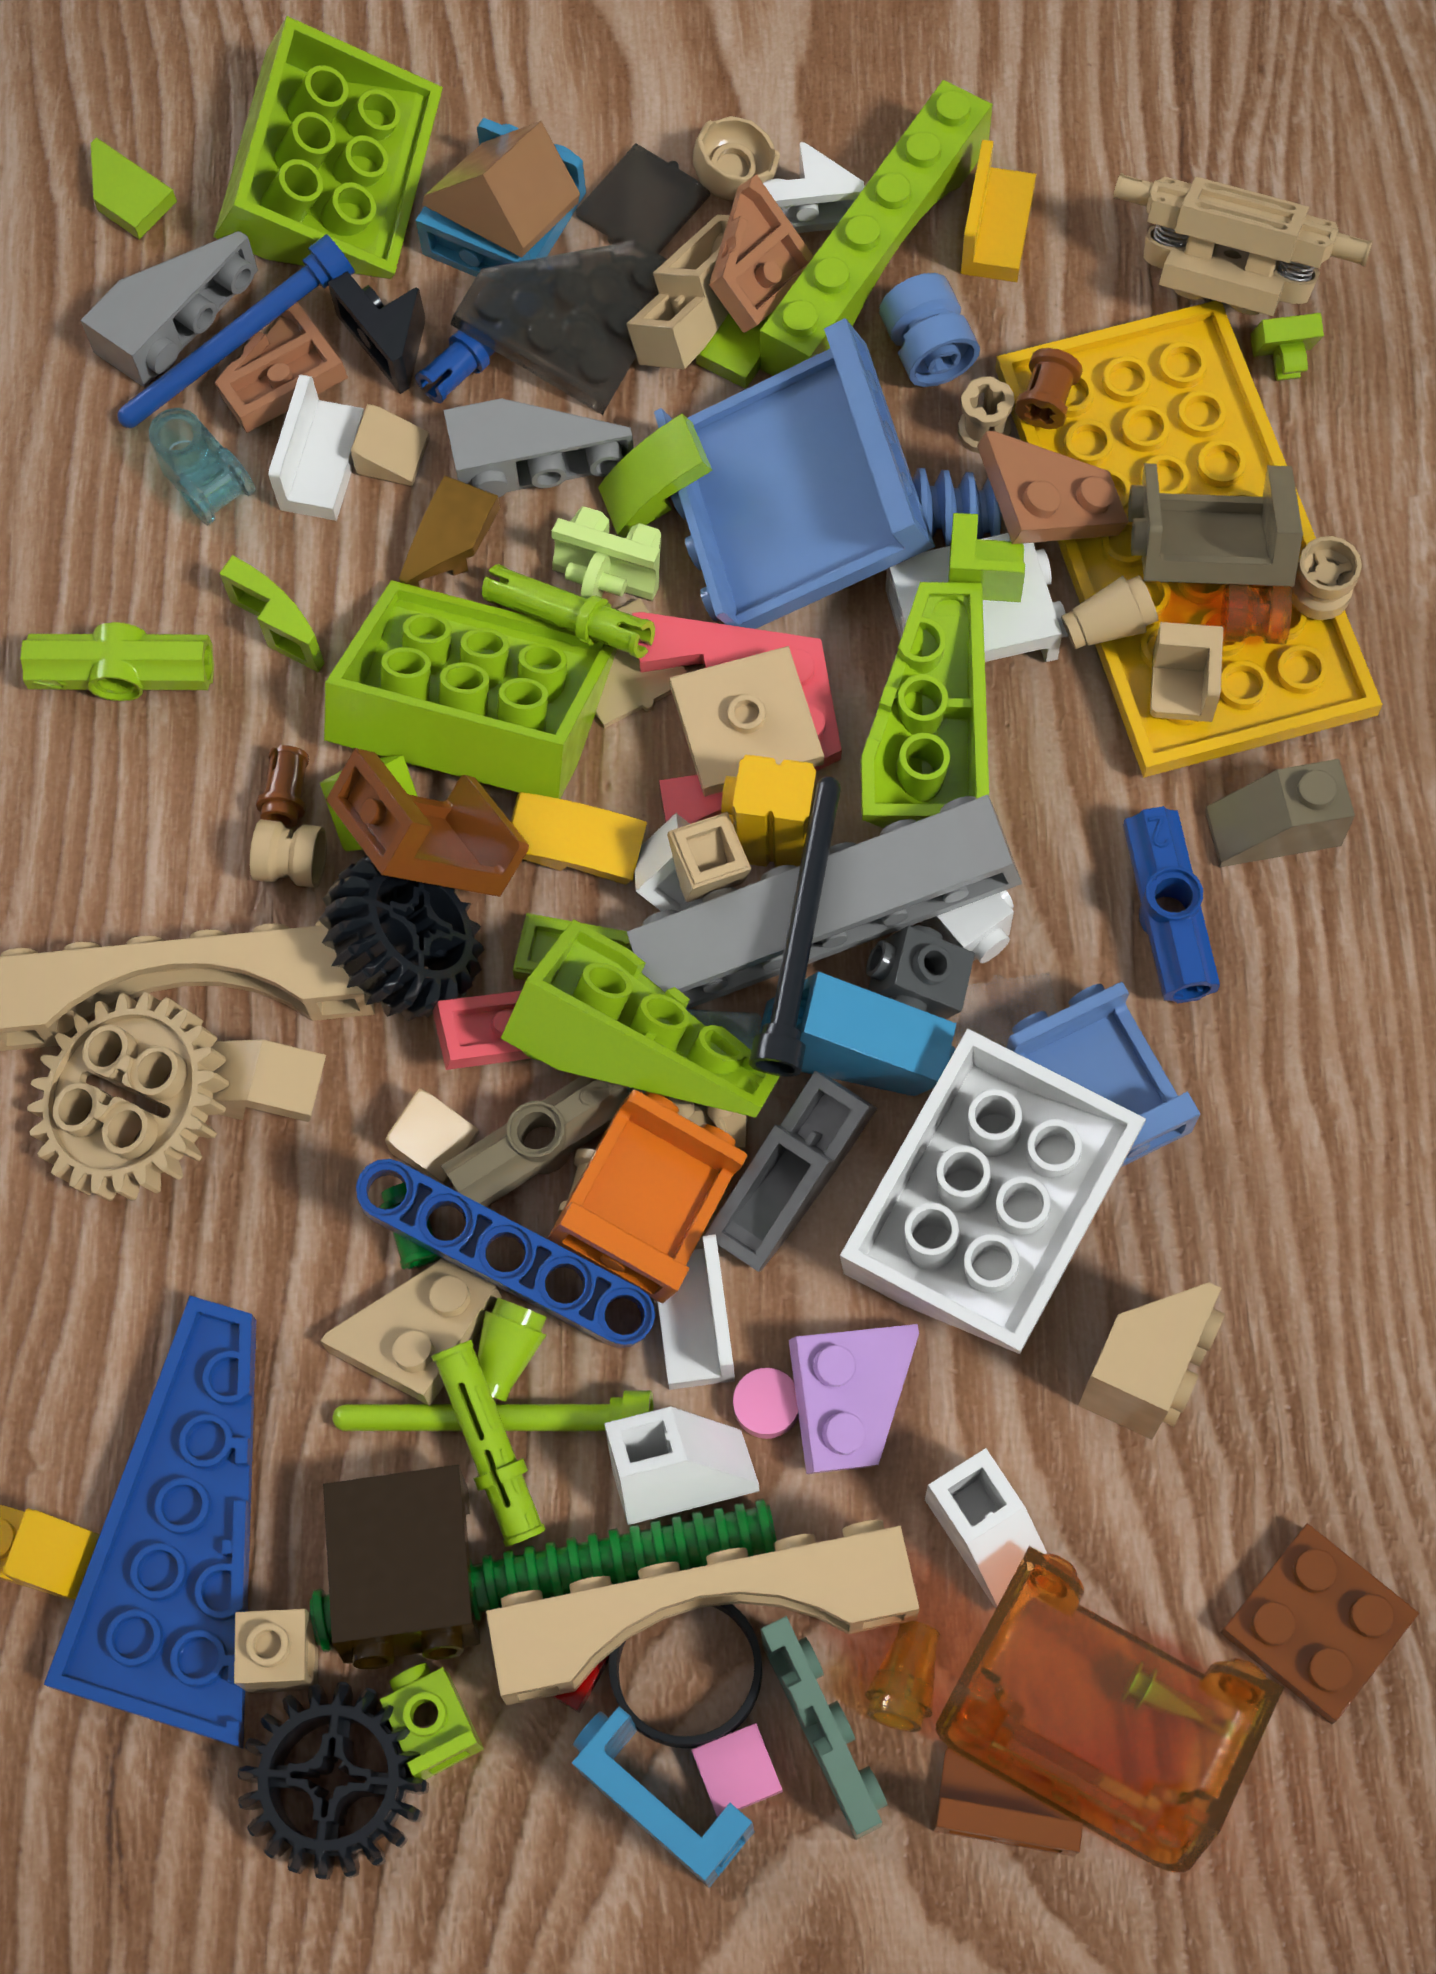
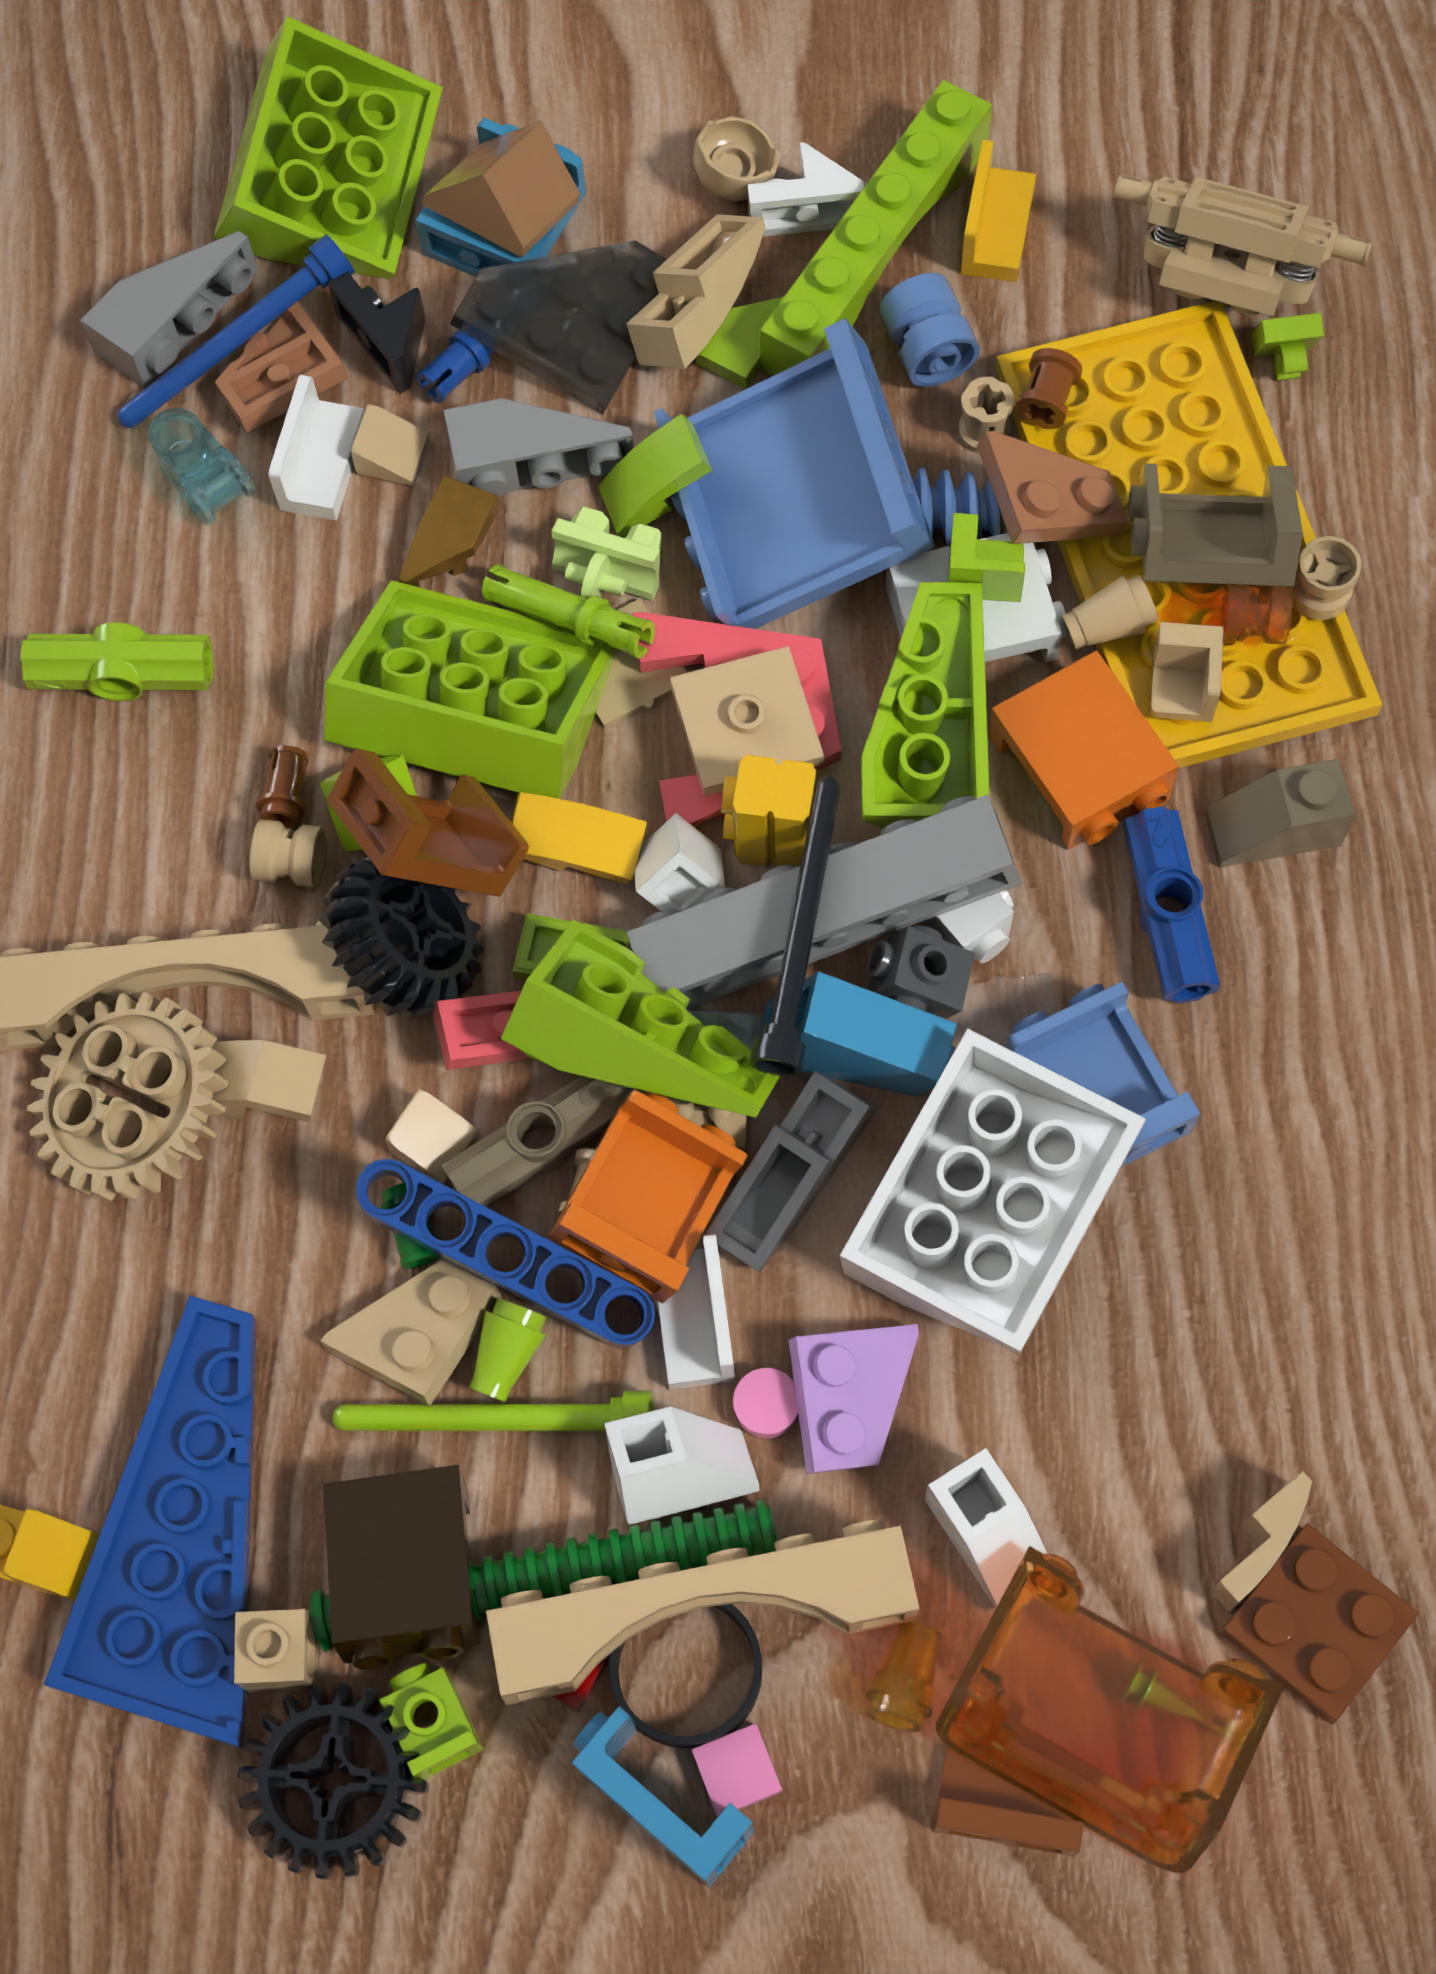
(127, 191): lime tile -> none
(278, 616): lime slope -> none
(488, 1443): lime pin -> none
(643, 200): clear smoke piece -> none
(708, 856): tan slope -> none
(757, 256): nougat wing -> none
(824, 1727): sand green wing -> none
(1085, 749): none -> orange panel
(1146, 1360): tan slope -> none
(1272, 1530): none -> tan slope

